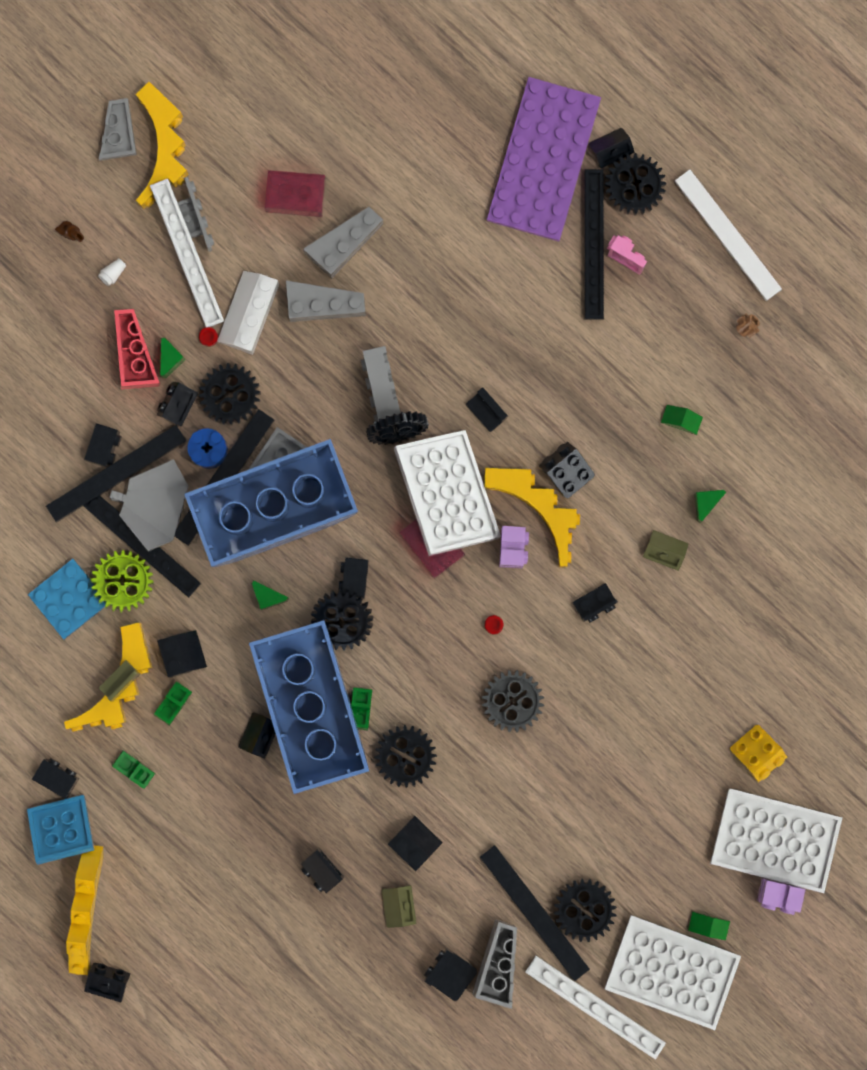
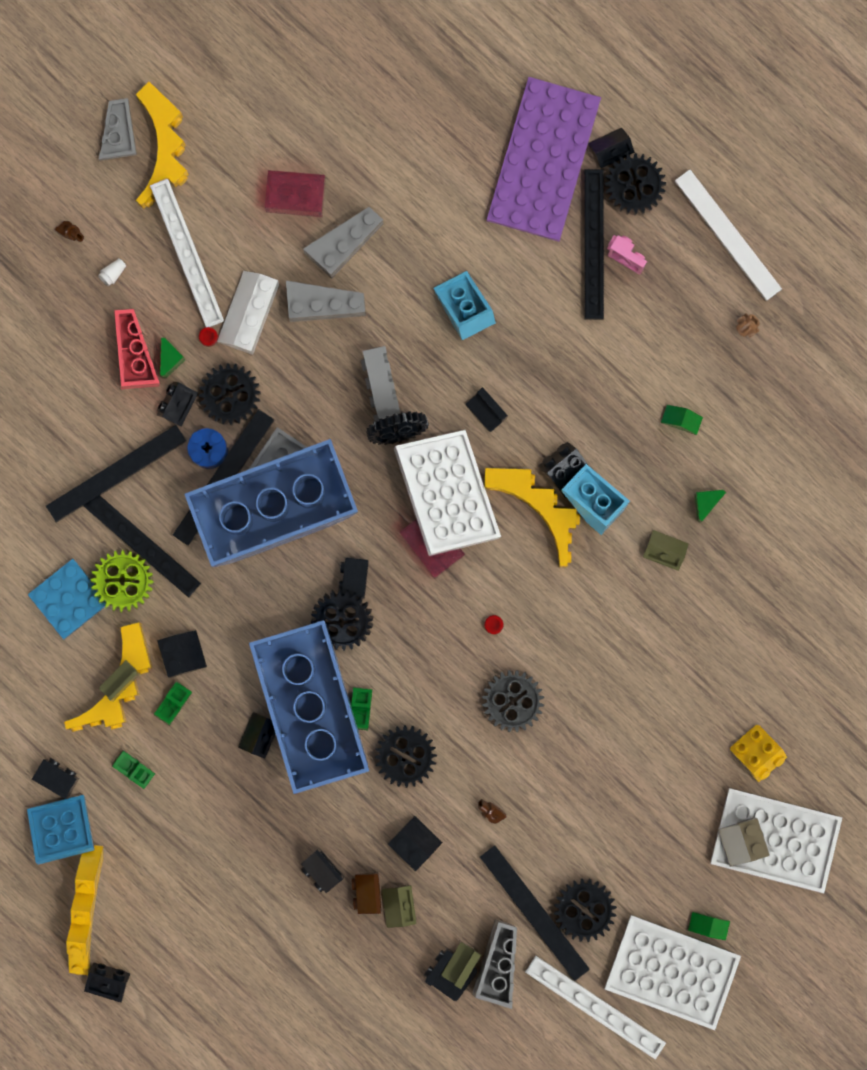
(103, 445): black brick -> none
(153, 504): light grey panel -> none
(191, 214): light grey bracket -> none
(267, 597): green slope -> none
(367, 893): none -> reddish brown slope
(461, 965): none -> olive panel
(465, 305): none -> medium azure slope
(491, 811): none -> reddish brown piece
(512, 547): lavender brick -> none
(594, 603): black bracket -> none
(595, 499): none -> medium azure slope
(743, 842): none -> dark tan slope
(781, 895): lavender brick -> none

